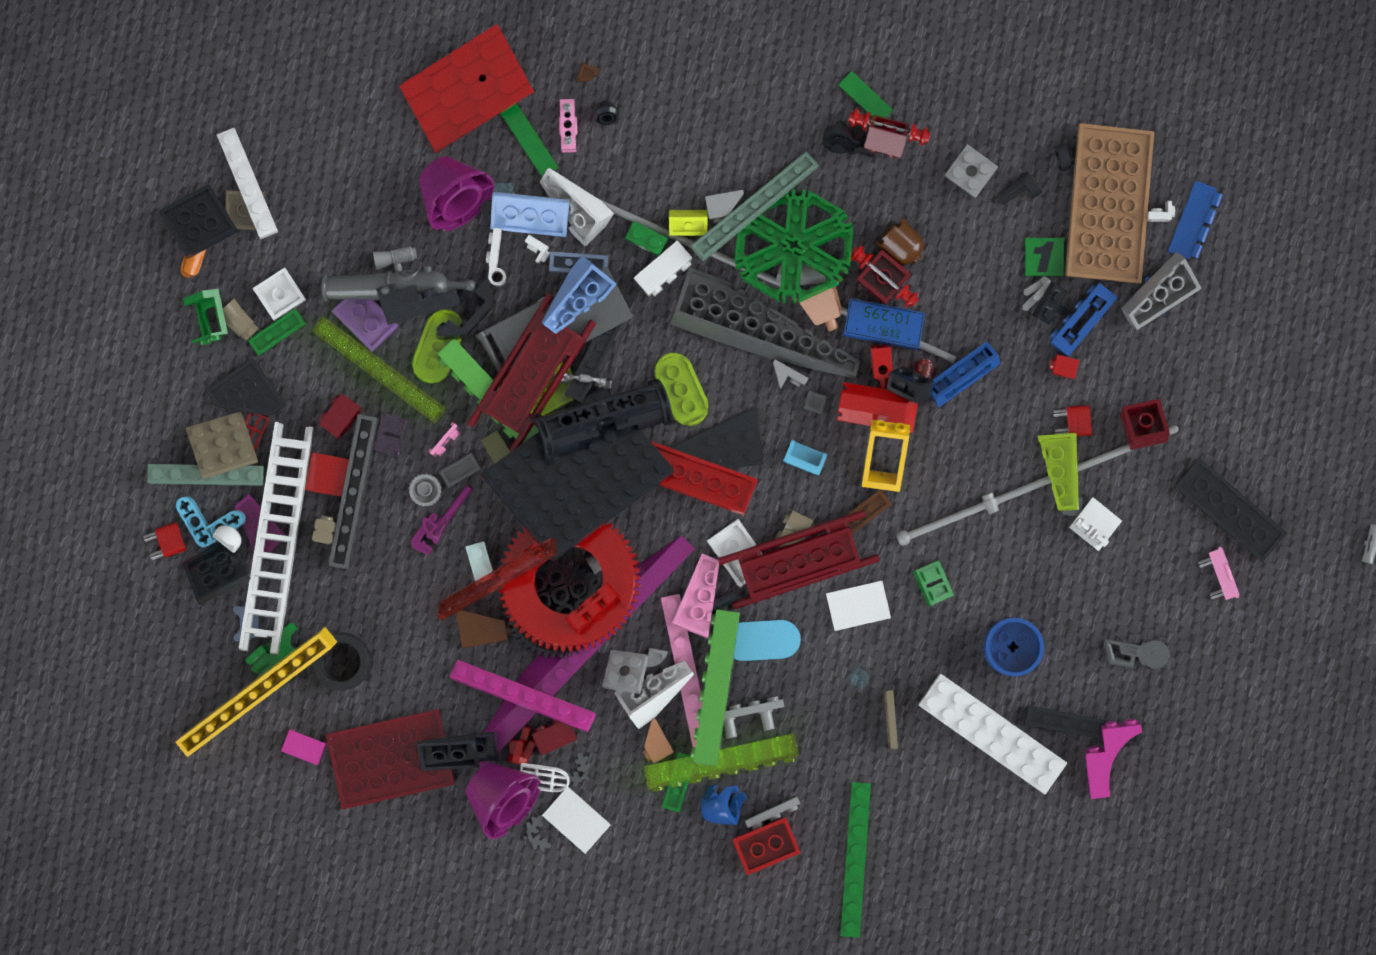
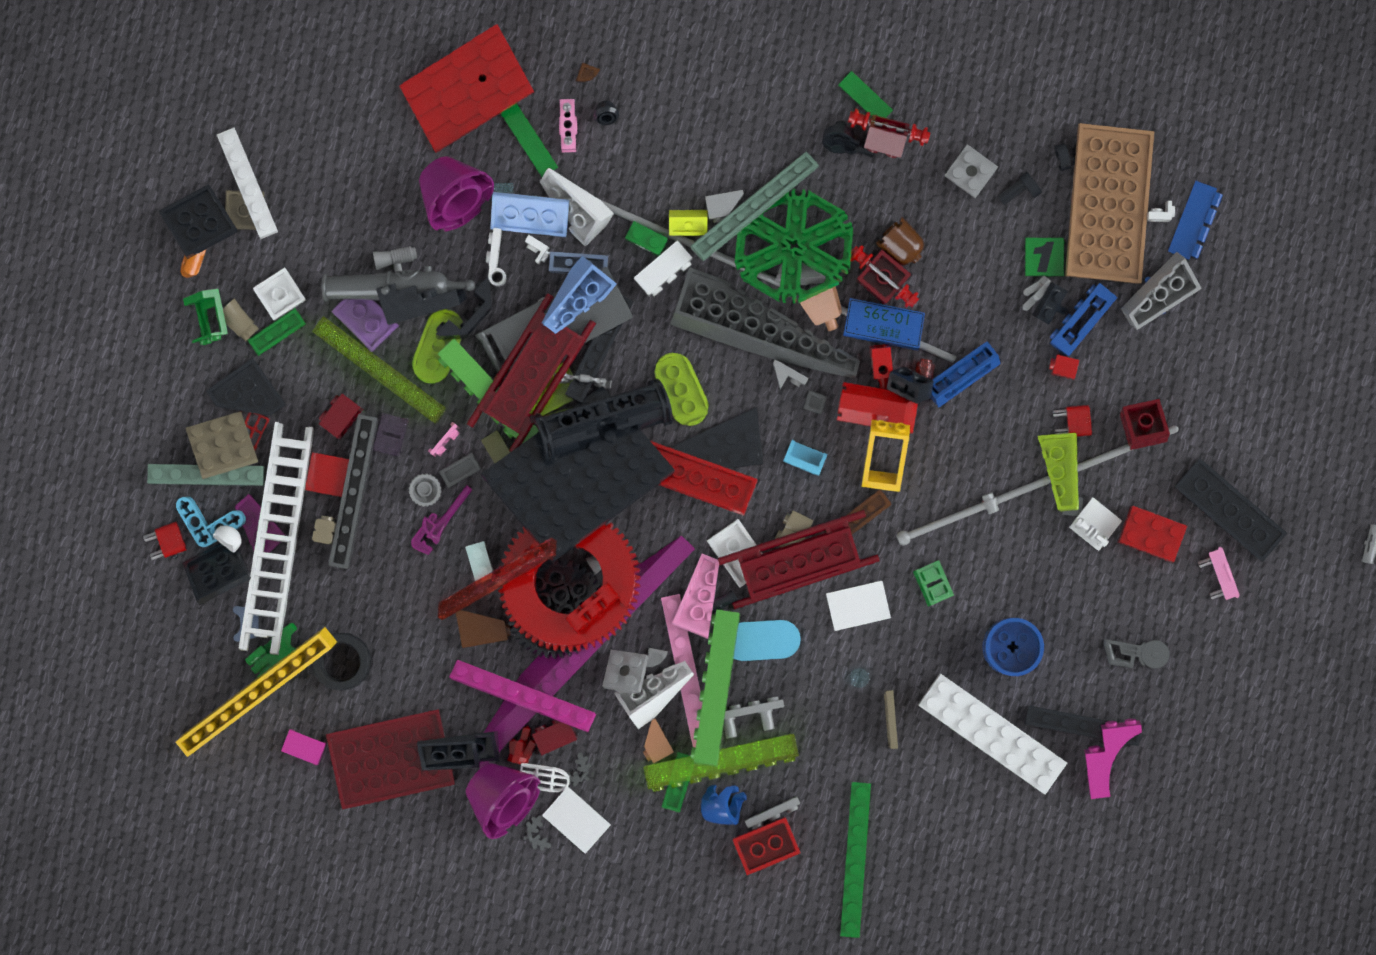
(1152, 534): none -> red brick

